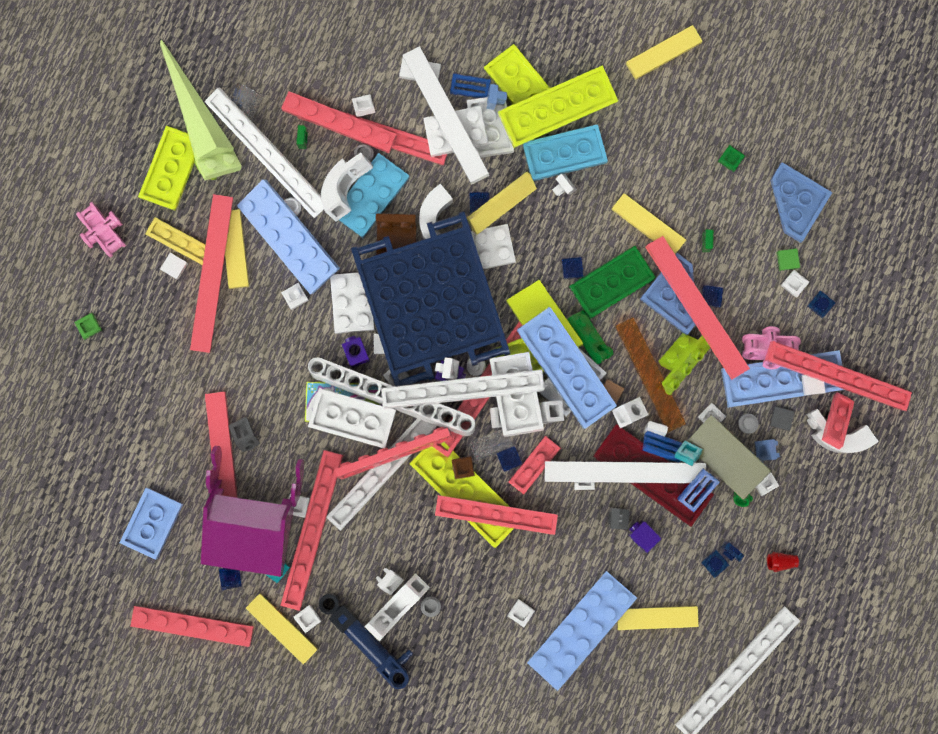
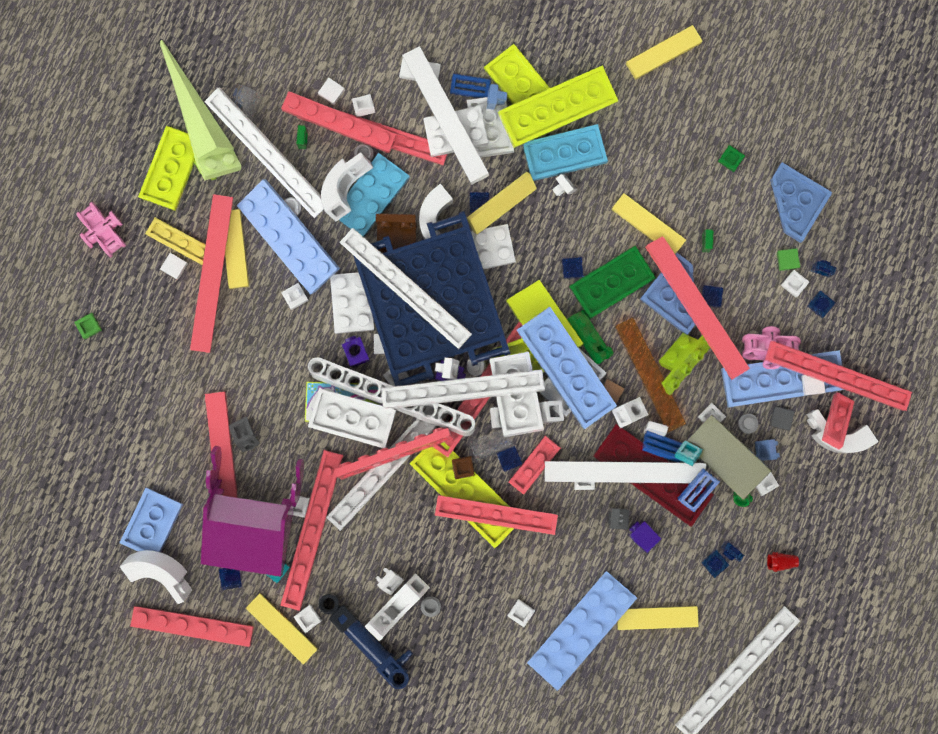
(158, 567): none -> white arch
(331, 91): none -> white tile
(405, 288): none -> white tile
(823, 268): none -> clear blue plate

